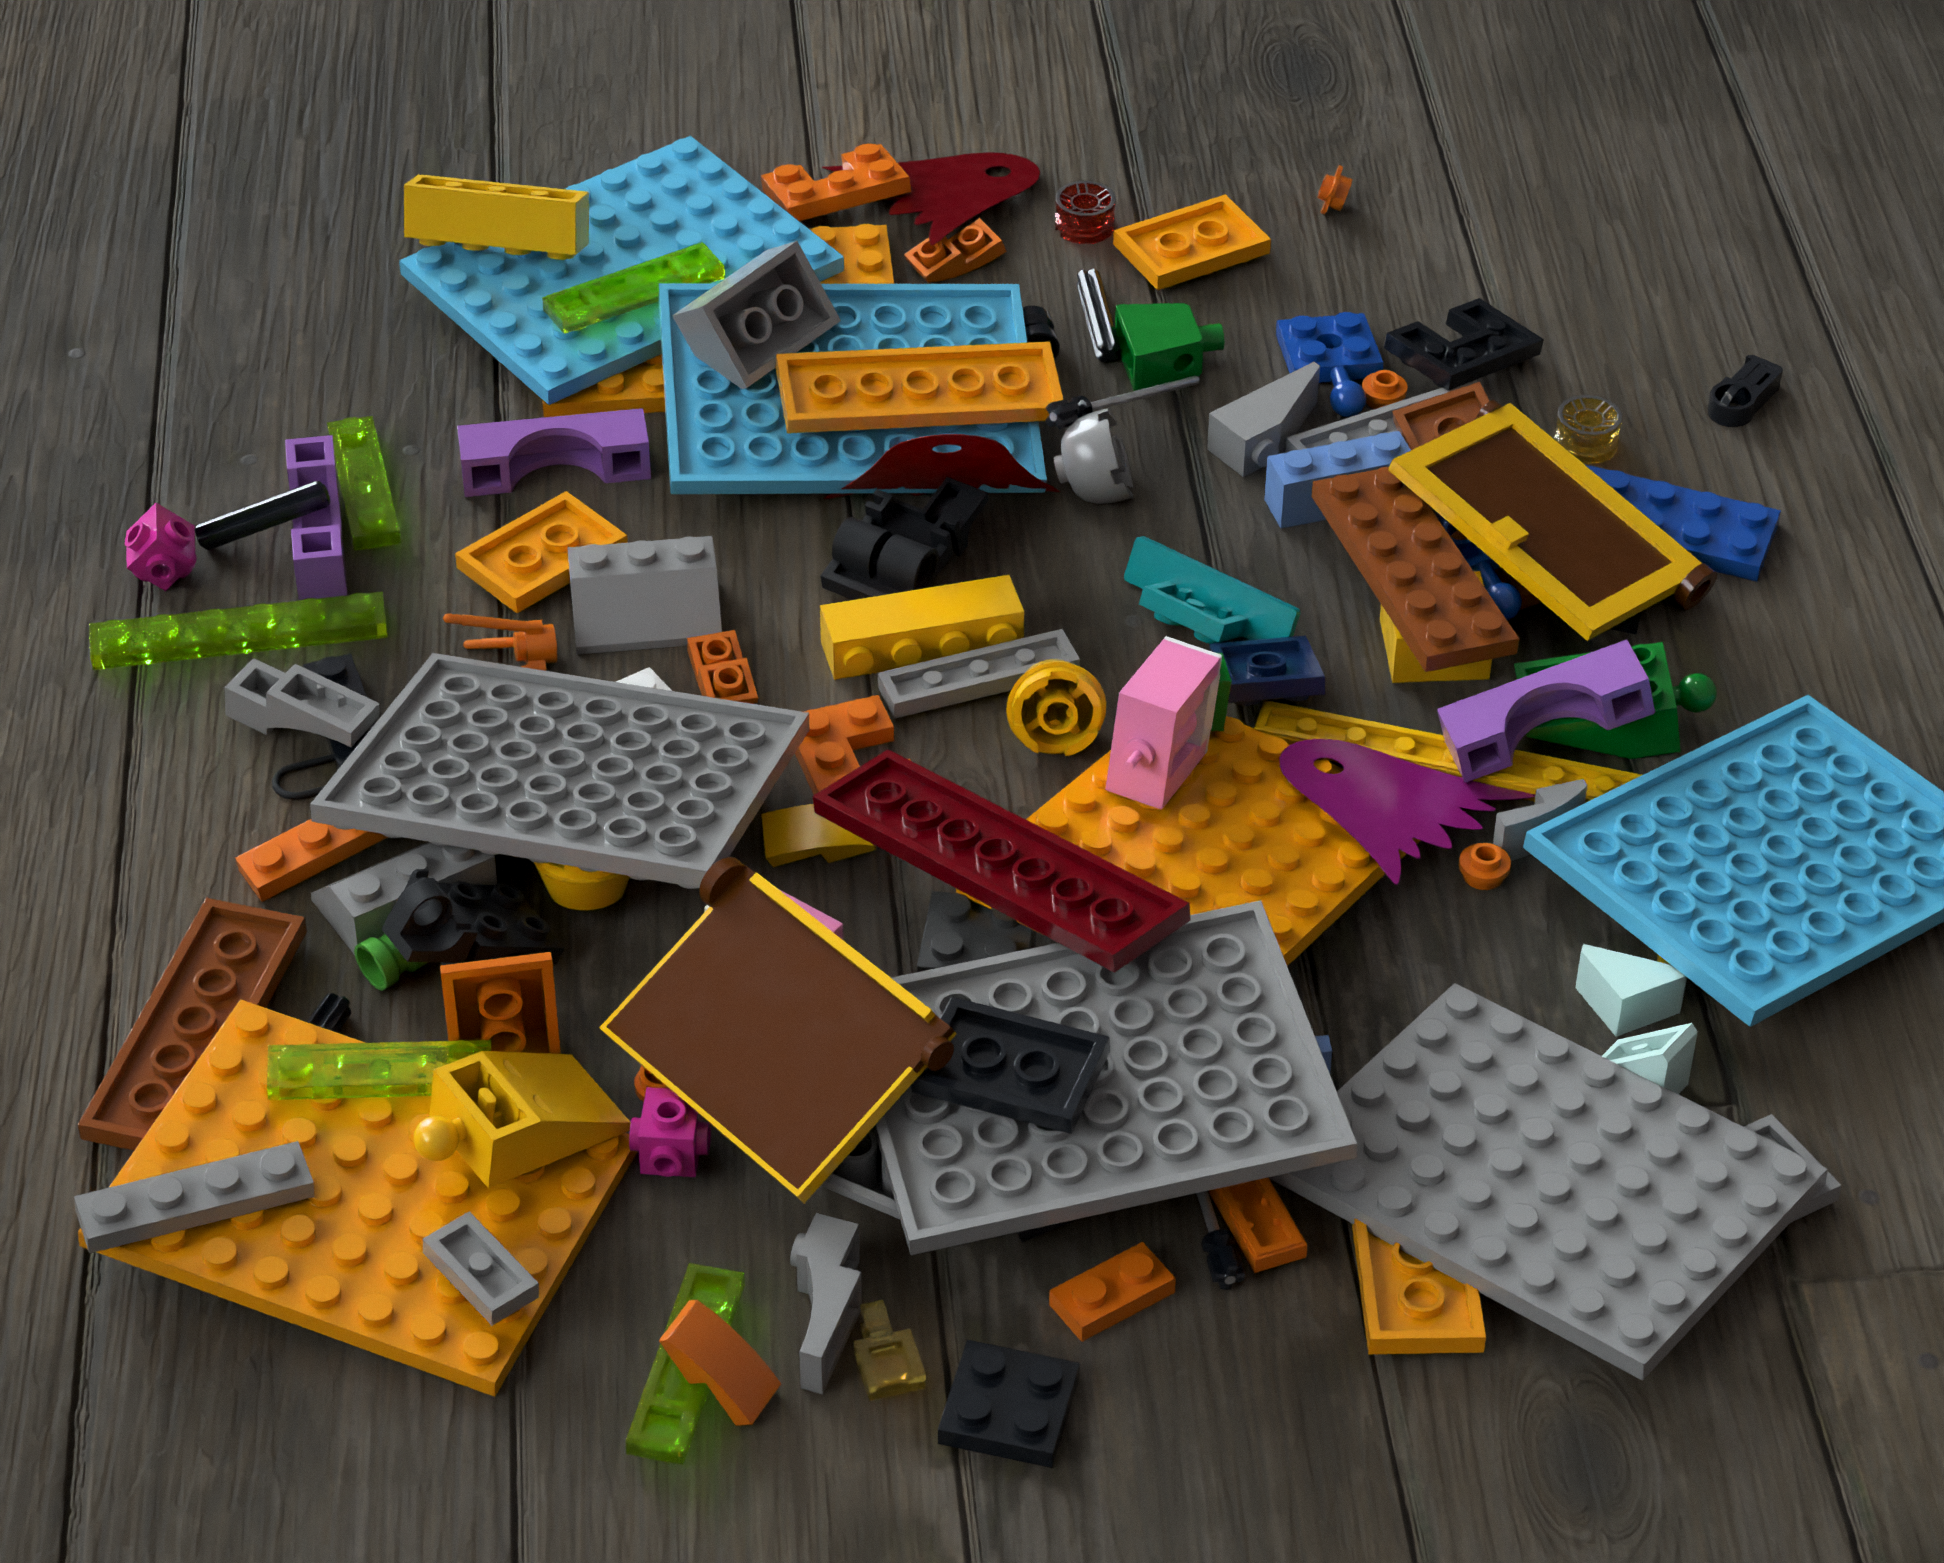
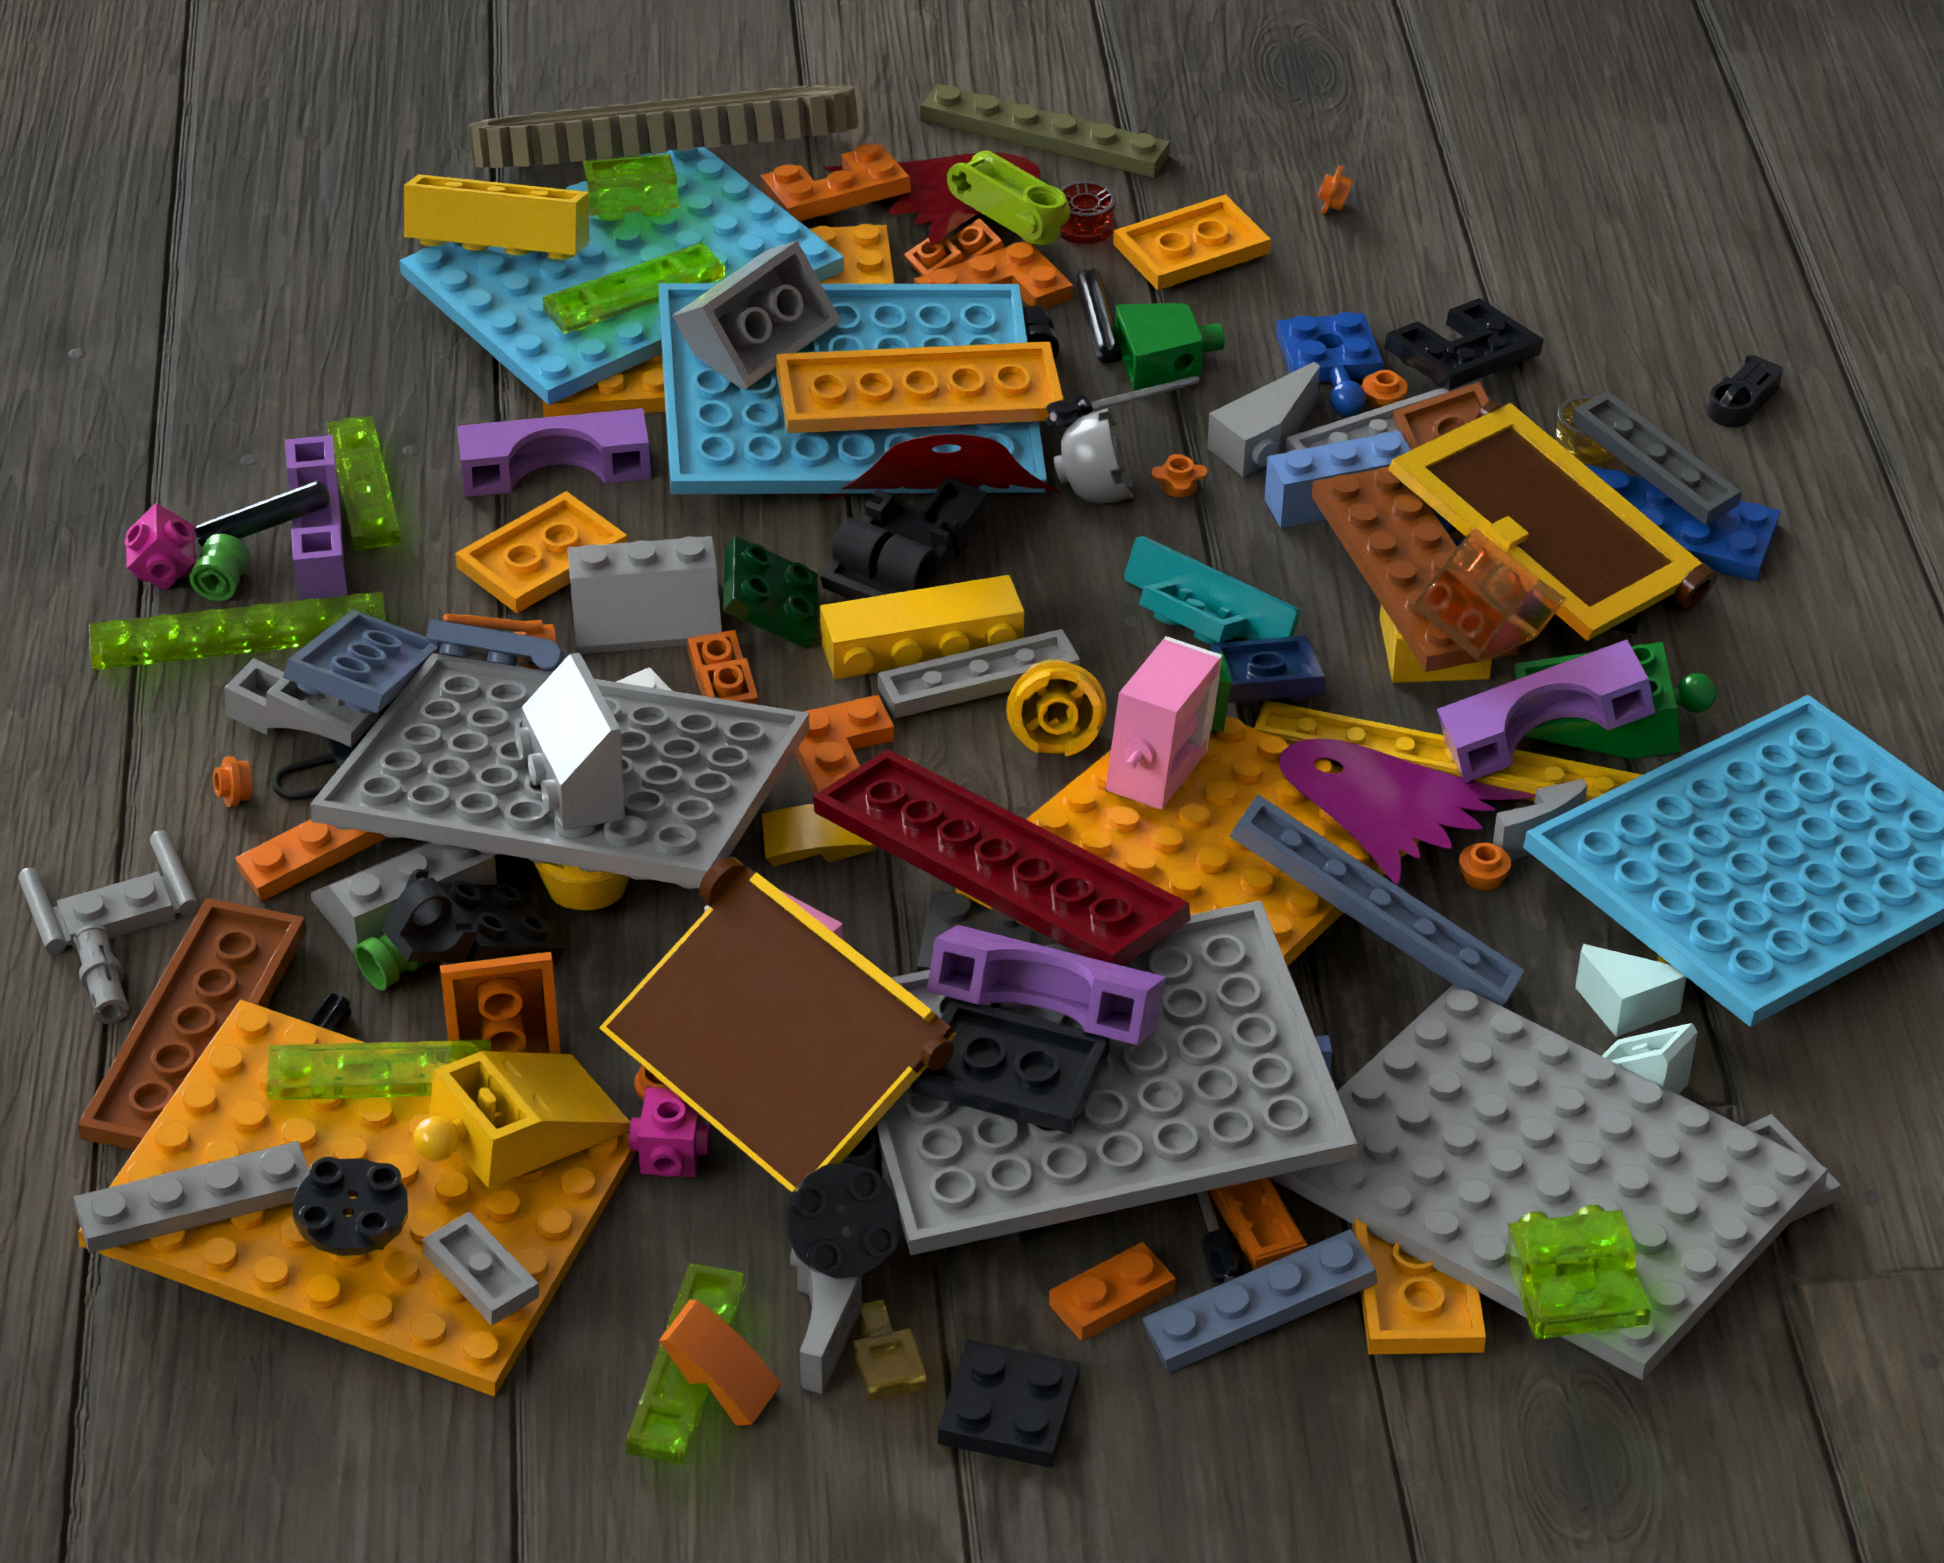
(101, 973): none -> light grey pin
(117, 907): none -> light grey plate
(219, 567): none -> bright green wheel
(233, 781): none -> orange plate
(325, 1201): none -> black plate
(359, 662): none -> sand blue plate
(497, 645): none -> sand blue plate
(573, 747): none -> light grey slope
(631, 186): none -> clear neon green plate
(662, 126): none -> dark tan piece
(771, 592): none -> dark green plate
(867, 1212): none -> black plate
(1010, 197): none -> lime piece
(1019, 264): none -> orange plate
(1045, 130): none -> olive plate
(1095, 993): none -> medium lavender arch
(1179, 476): none -> orange plate
(1259, 1300): none -> sand blue plate
(1375, 902): none -> sand blue plate
(1487, 599): none -> clear orange slope
(1576, 1272): none -> clear neon green plate
(1657, 457): none -> dark grey plate

